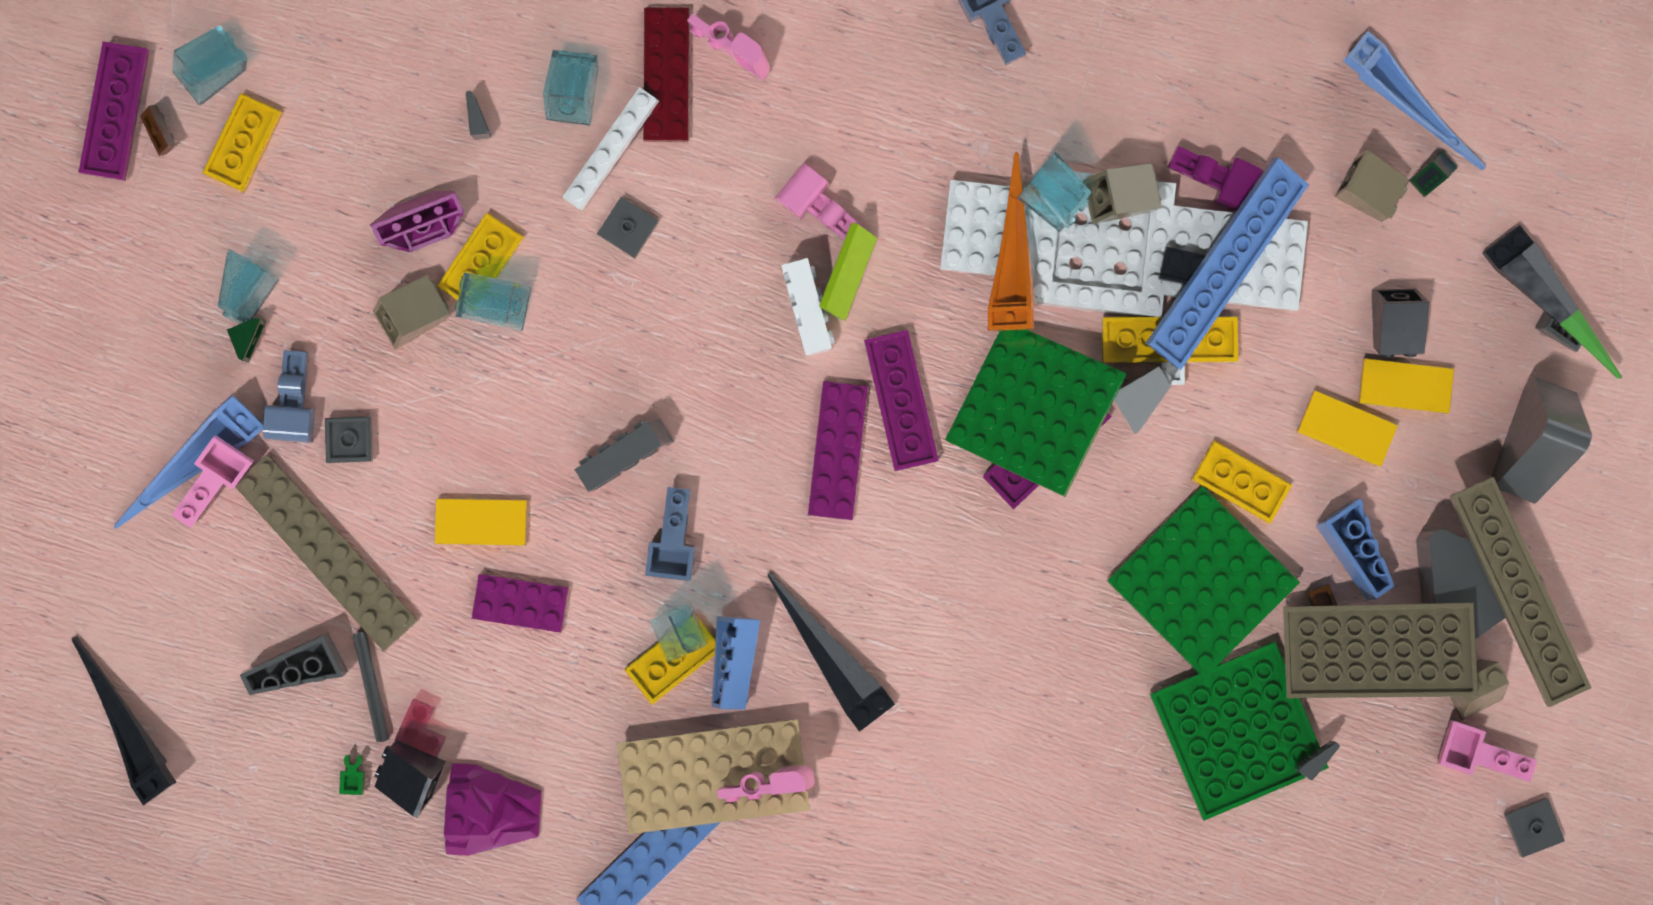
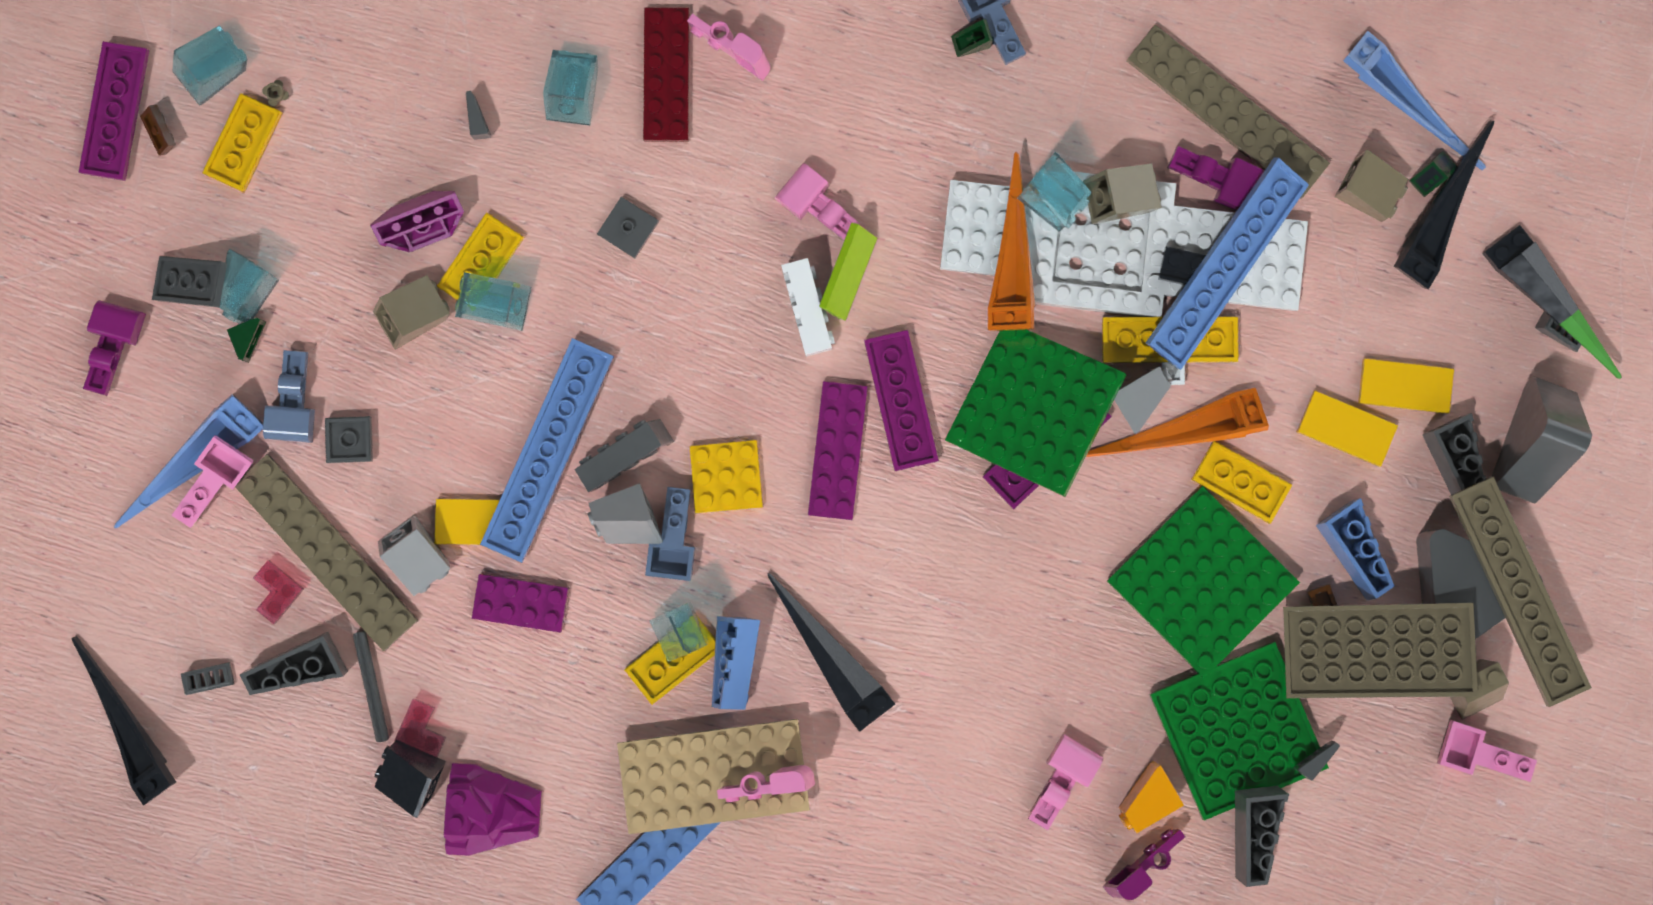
(115, 327): none -> magenta plate
(188, 682): none -> dark grey slope
(189, 281): none -> dark grey tile
(271, 88): none -> dark tan plate
(282, 591): none -> clear pink plate
(352, 779): green plate -> none
(413, 556): none -> light grey slope
(547, 450): none -> medium blue plate
(610, 149): white plate -> none
(625, 518): none -> light grey slope
(726, 476): none -> yellow plate
(972, 39): none -> dark green slope
(1071, 764): none -> bright pink plate
(1133, 878): none -> magenta plate
(1149, 799): none -> light orange slope
(1220, 420): none -> orange plate
(1223, 106): none -> dark tan plate
(1256, 832): none -> dark grey wedge
(1399, 322): black slope -> none
(1428, 241): none -> black plate
(1456, 453): none -> dark grey wedge
(1534, 827): dark grey plate -> none

